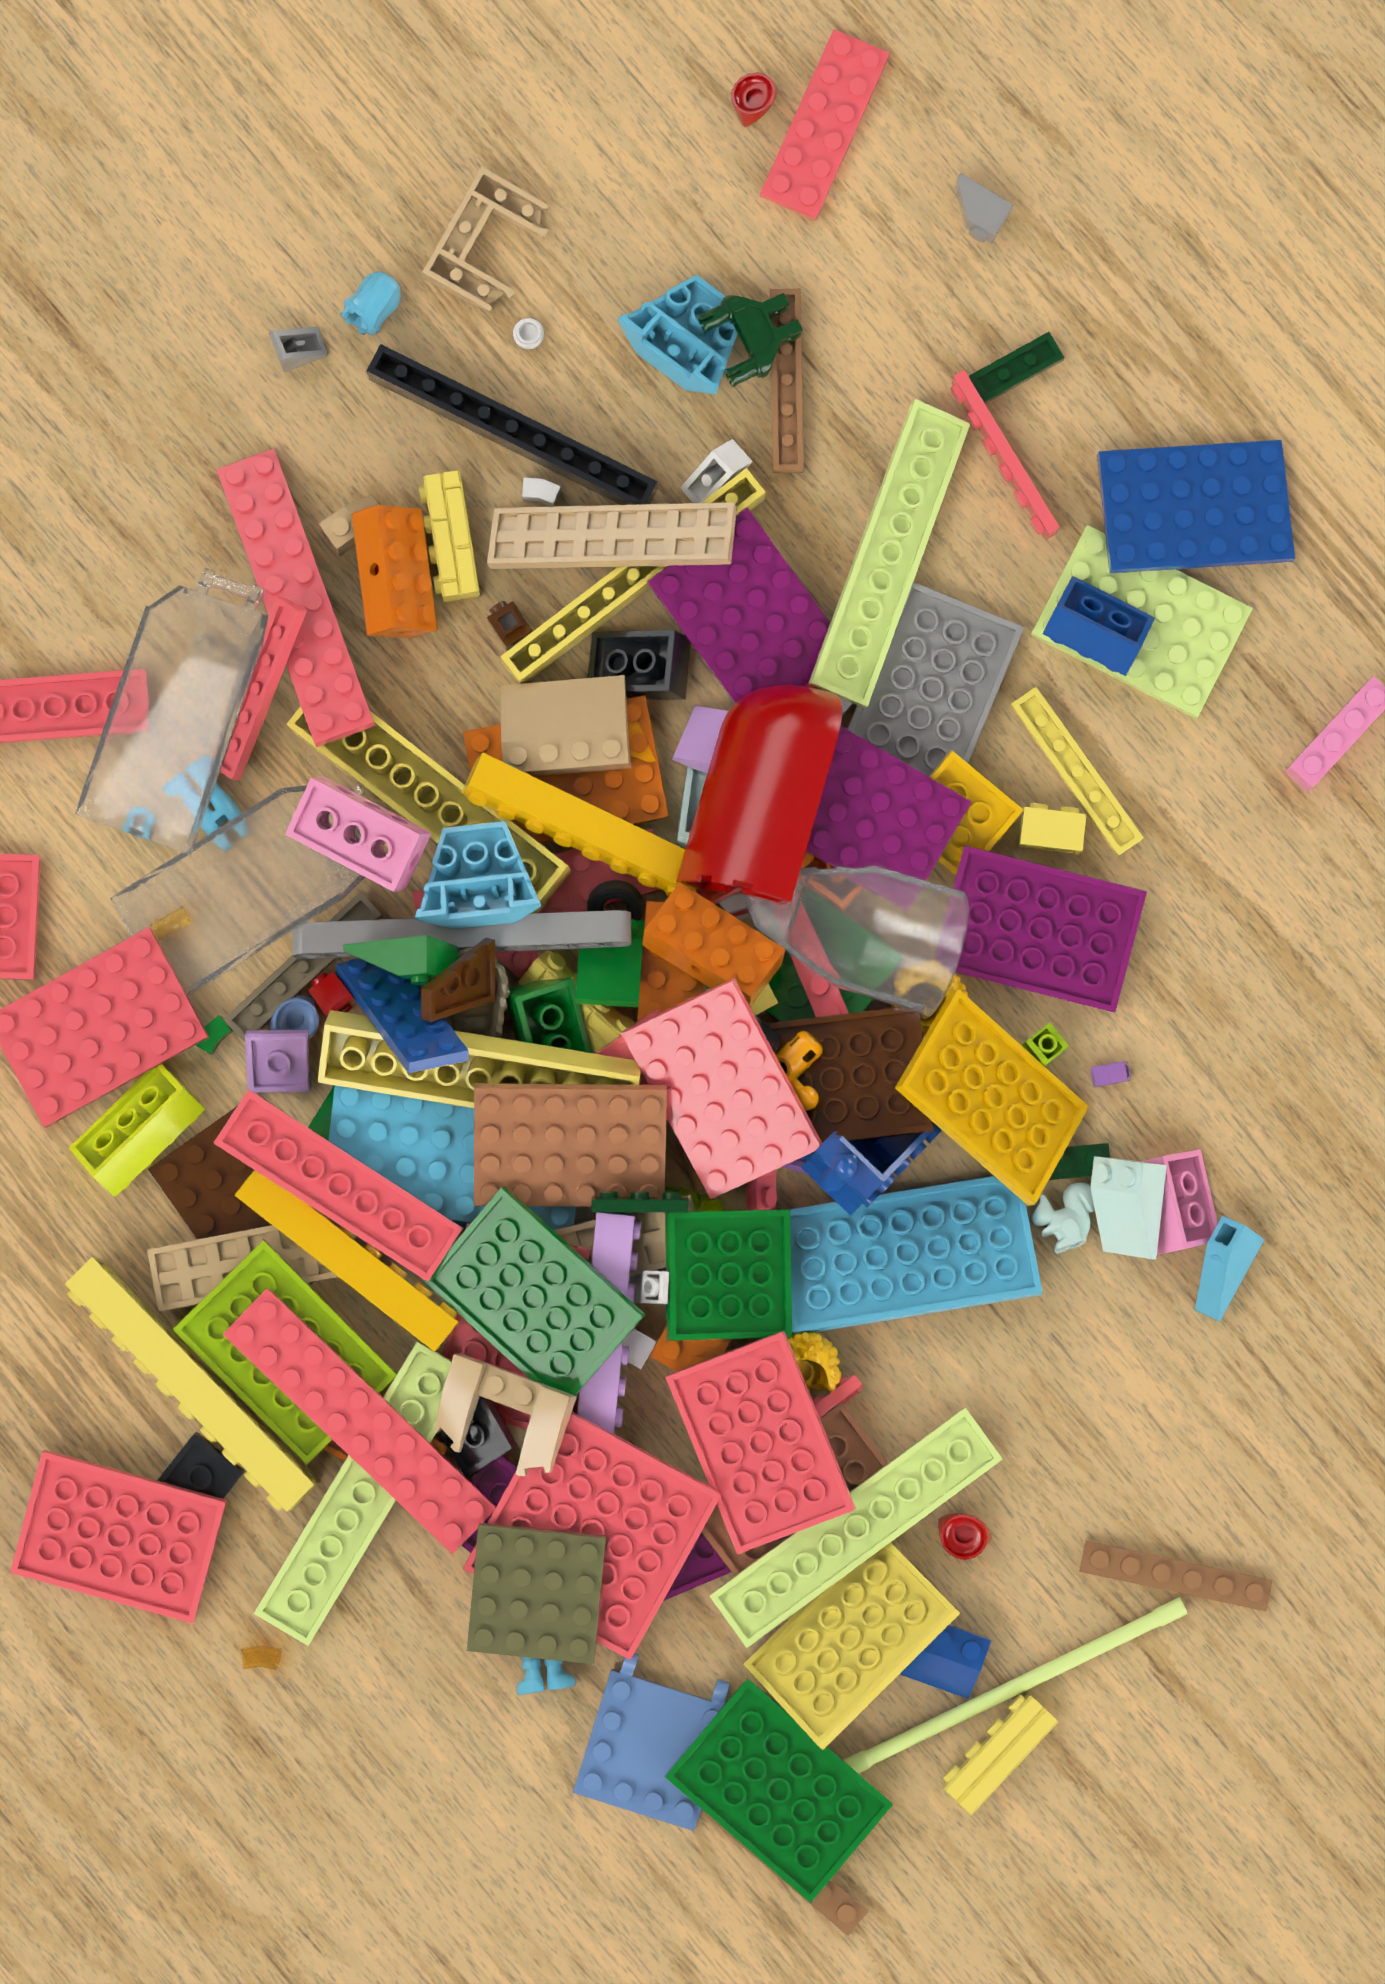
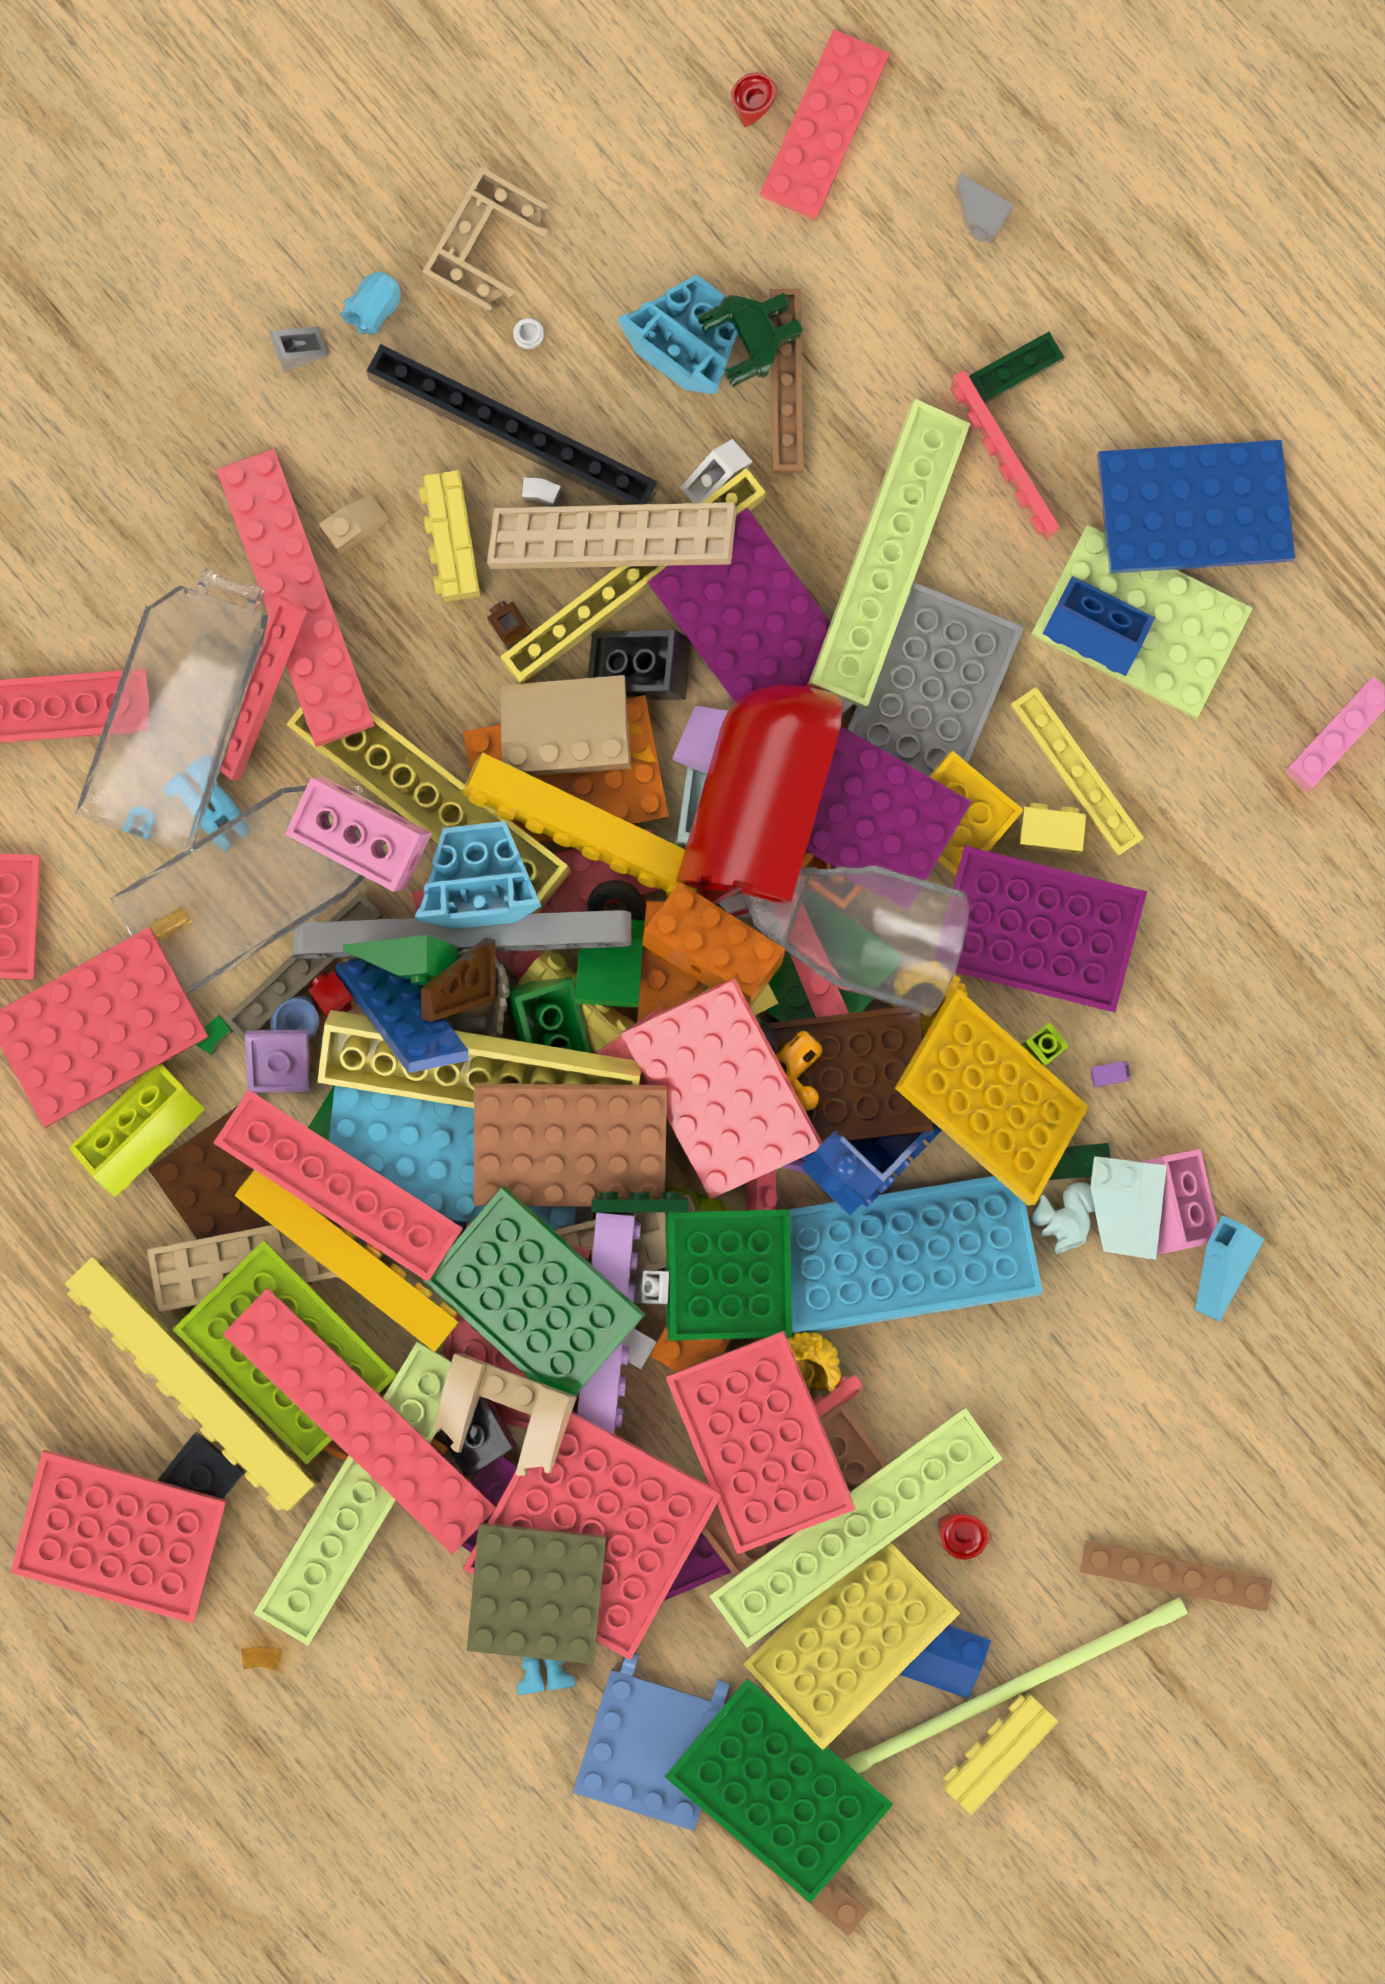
(394, 571): orange brick -> none

